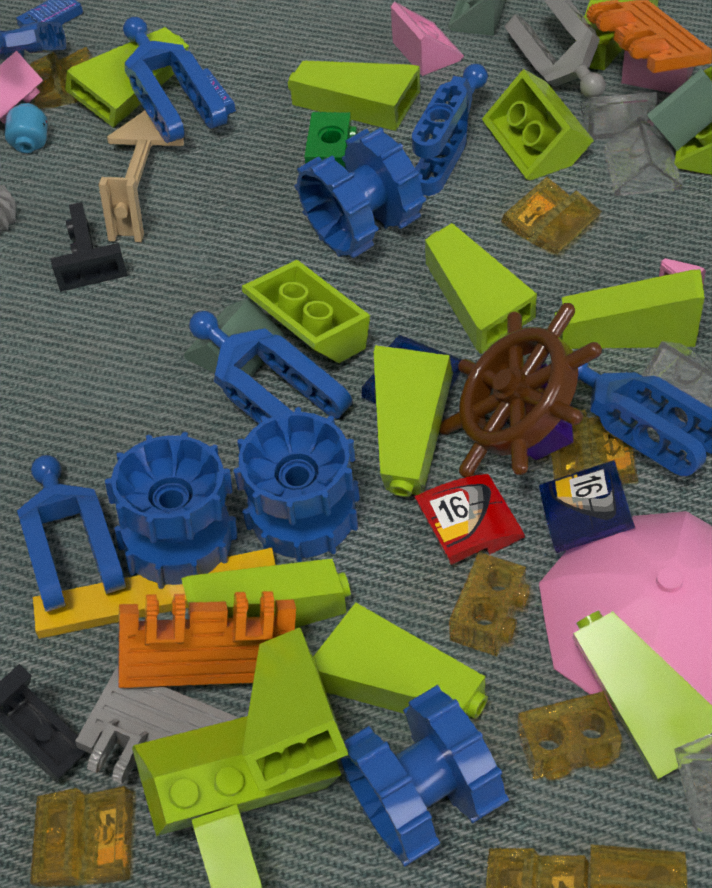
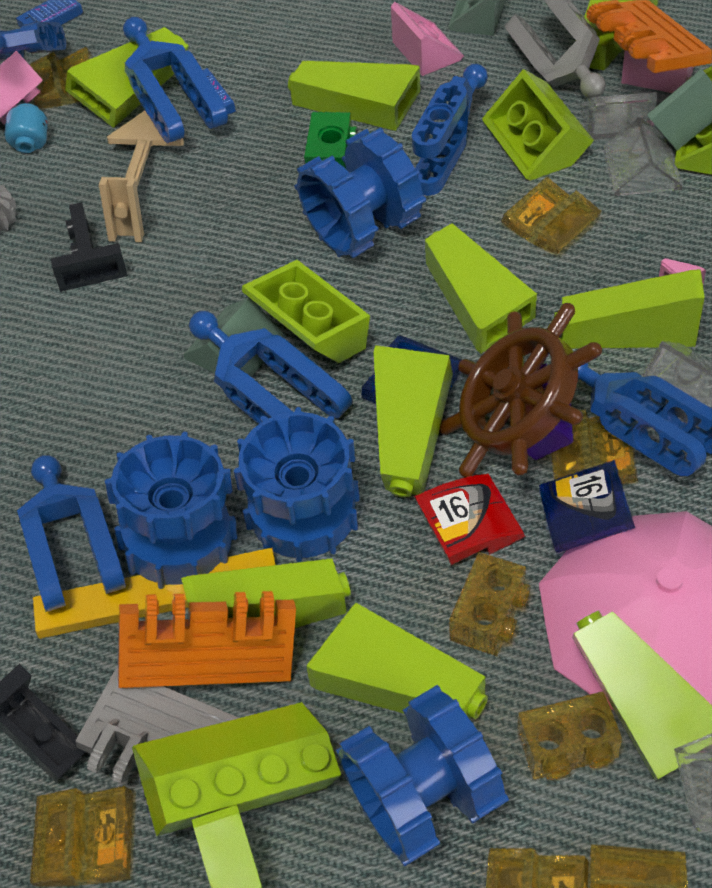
(288, 714): lime slope -> none

